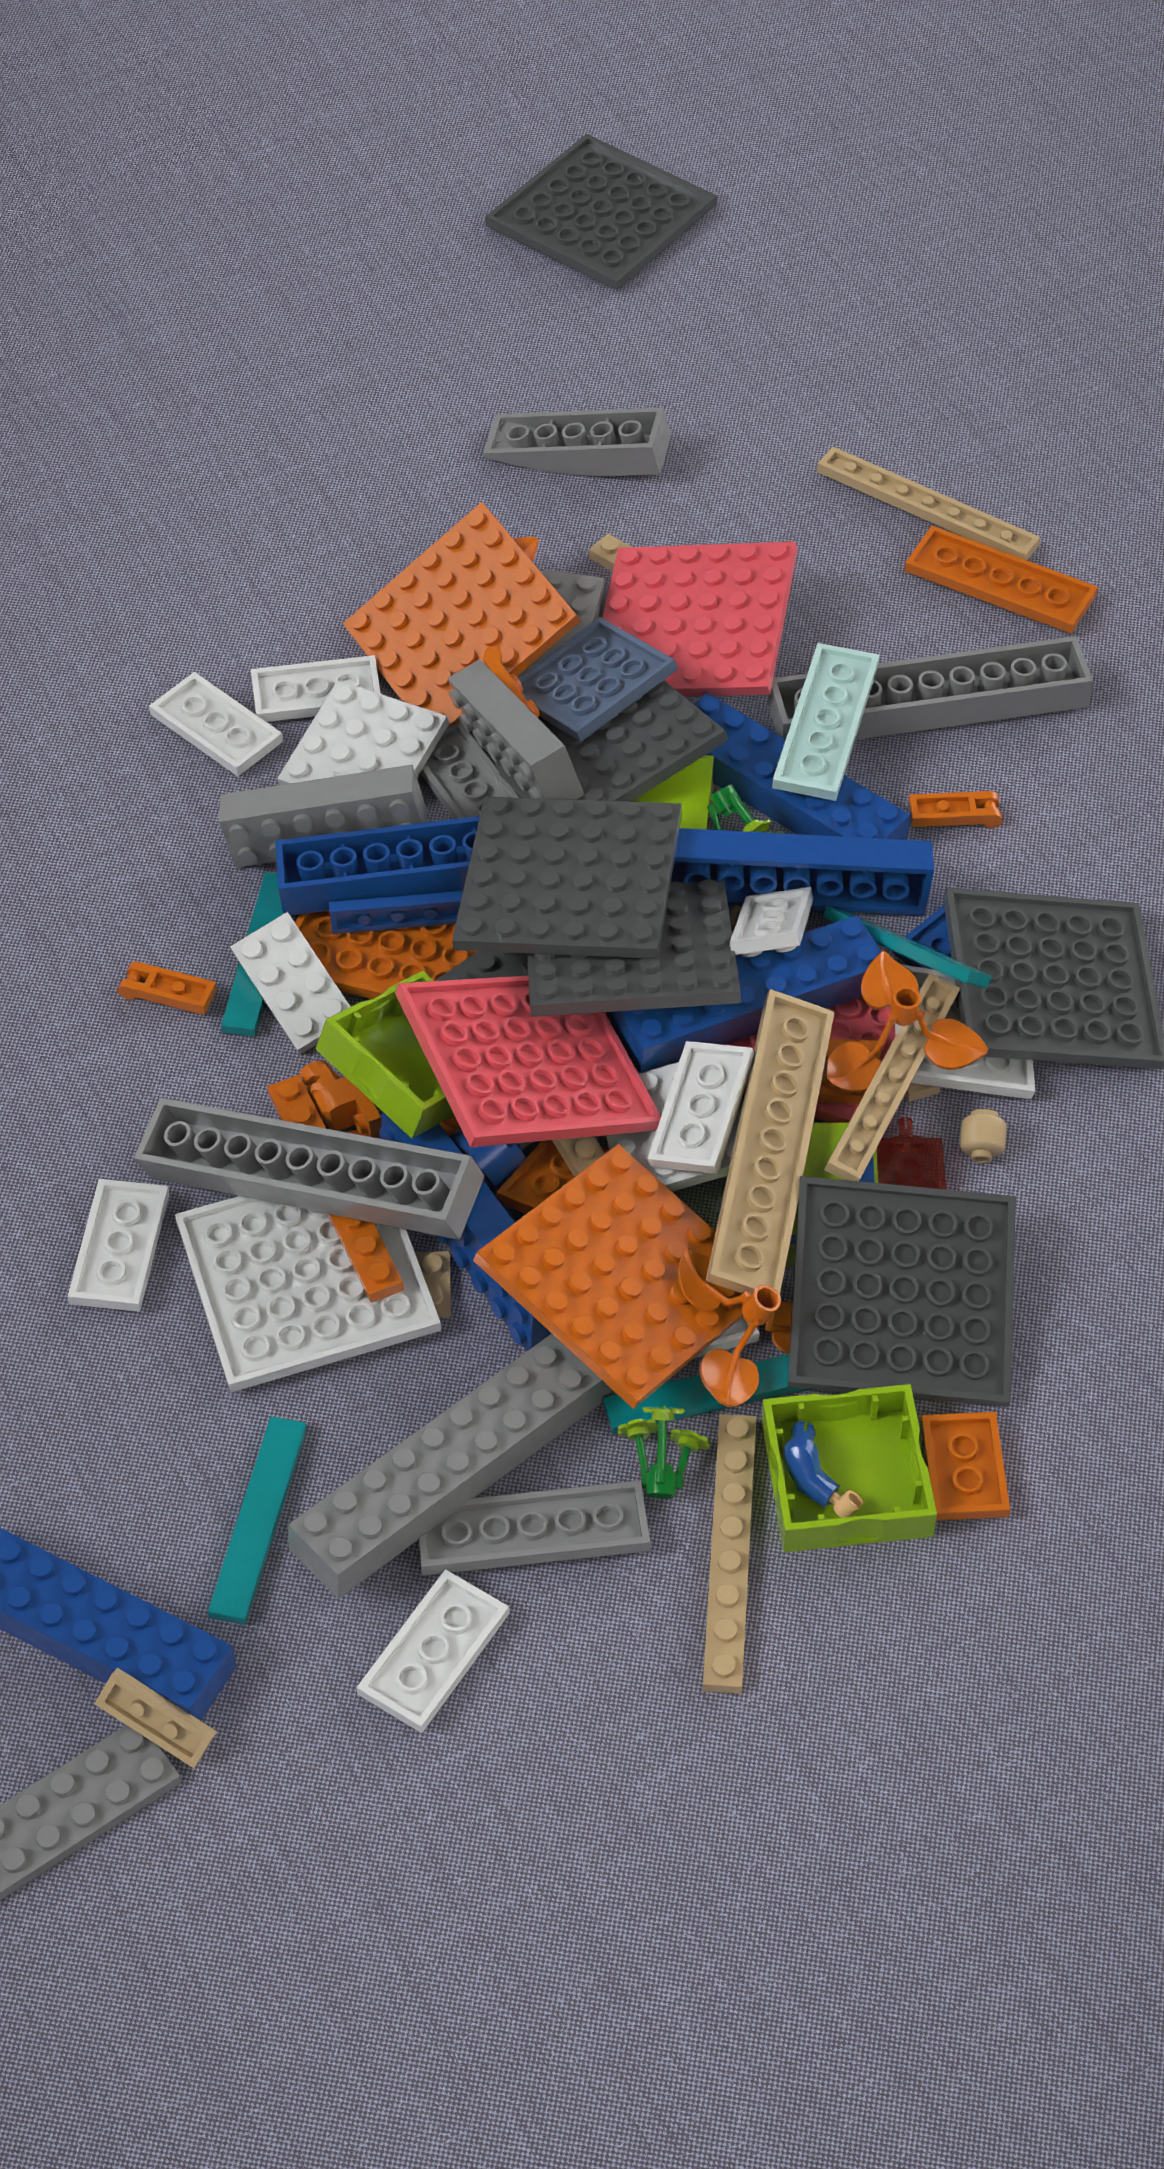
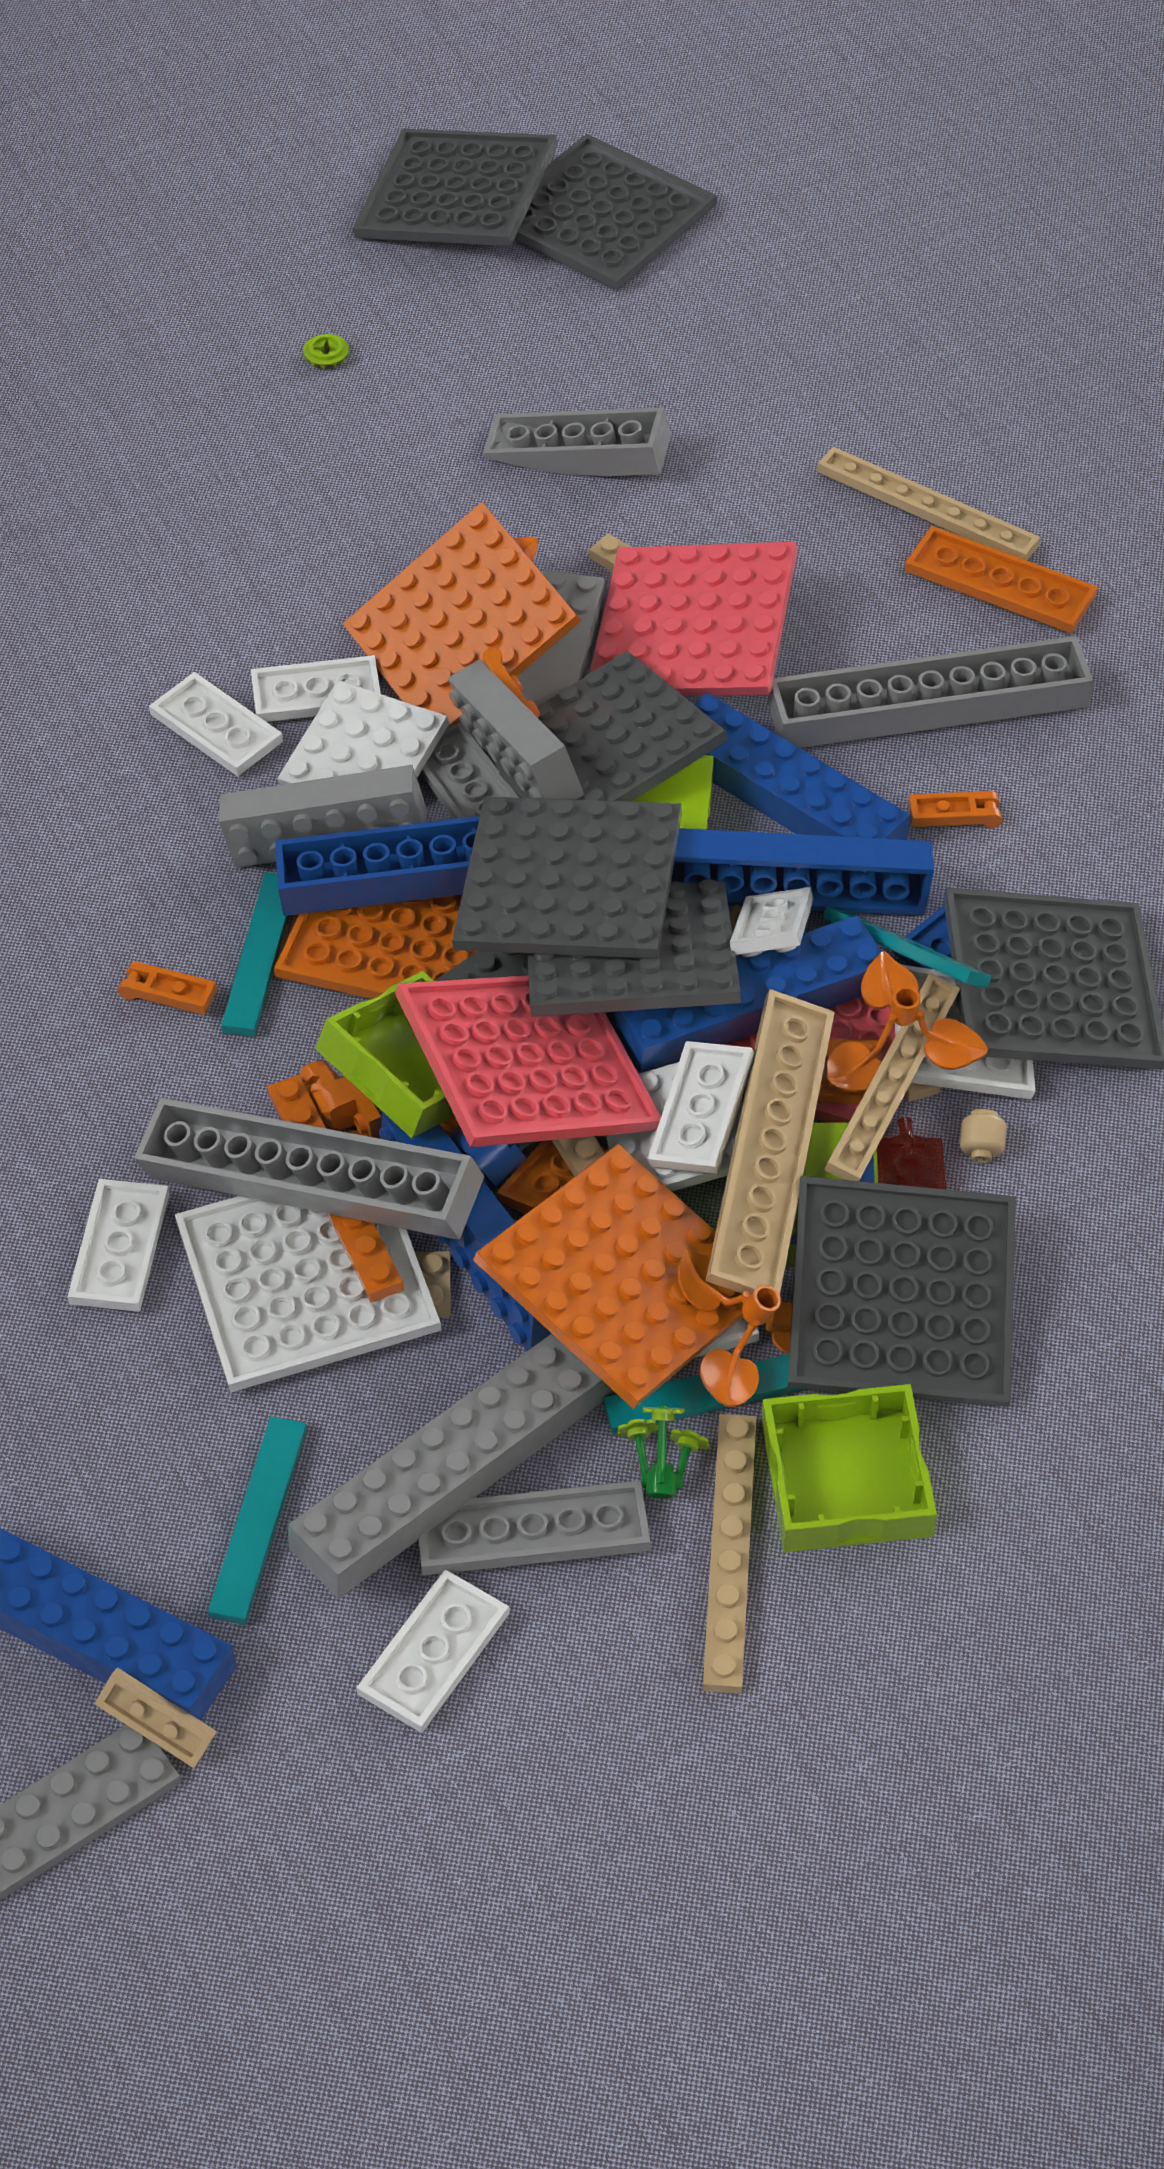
(290, 980): white plate -> none
(317, 345): none -> lime gear
(394, 912): blue plate -> none
(455, 187): none -> dark grey plate
(594, 678): sand blue plate -> none
(727, 802): green plant -> none
(806, 1472): blue arm -> none
(826, 722): light aqua plate -> none
(965, 1465): orange plate -> none

